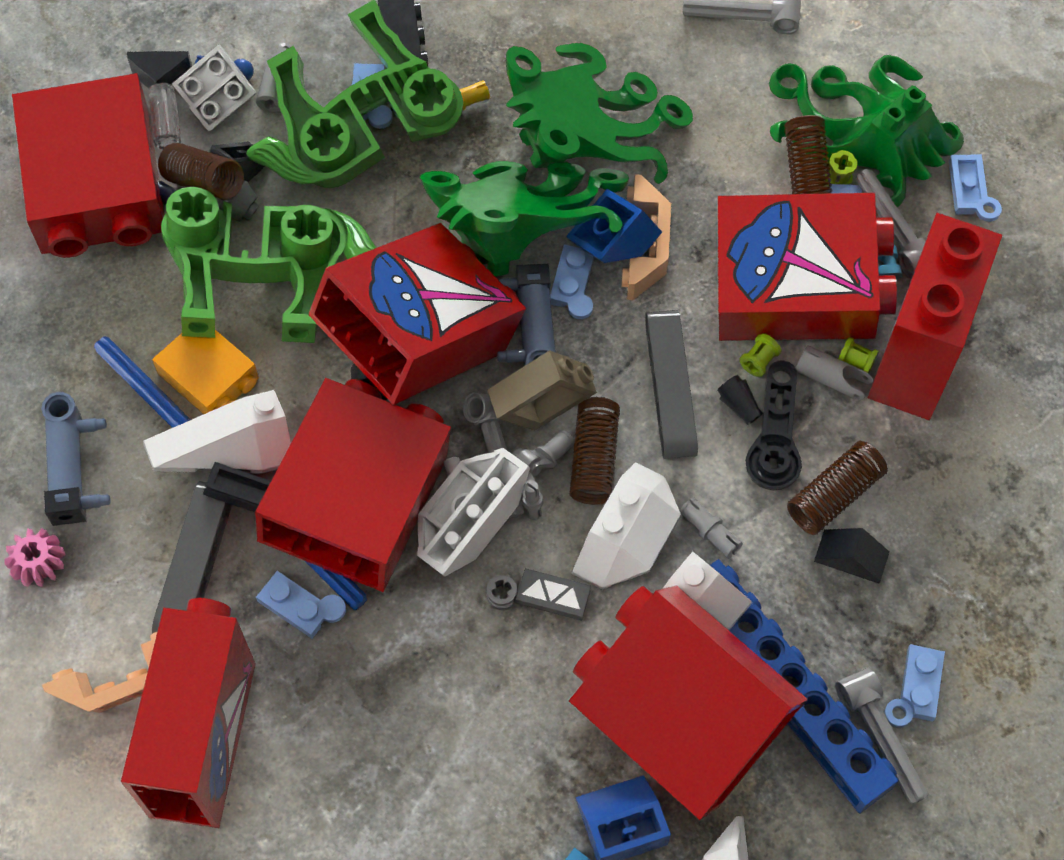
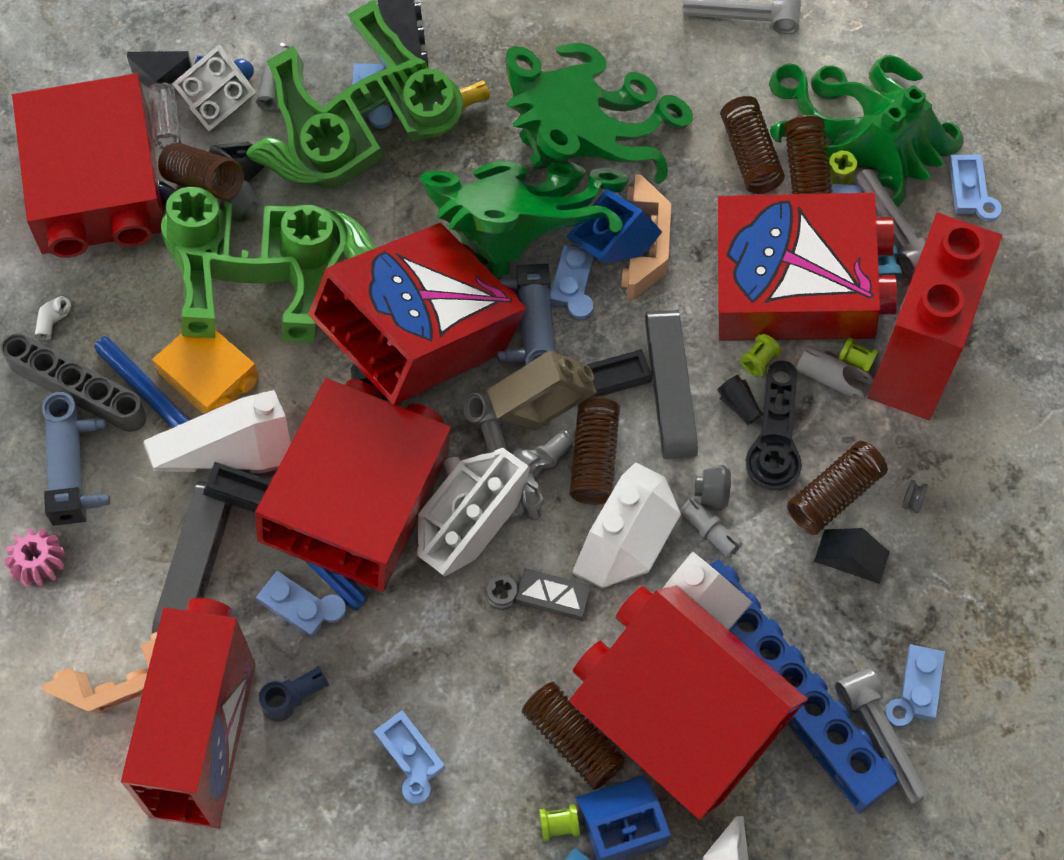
(50, 314): none -> white arm
(66, 370): none -> dark grey beam
(293, 691): none -> dark blue pin
(411, 755): none -> light blue hinge
(559, 822): none -> lime bush
(600, 770): none -> reddish brown piece
(620, 373): none -> black tile
(714, 487): none -> dark grey cone
(762, 169): none -> reddish brown piece
(914, 496): none -> dark grey bush

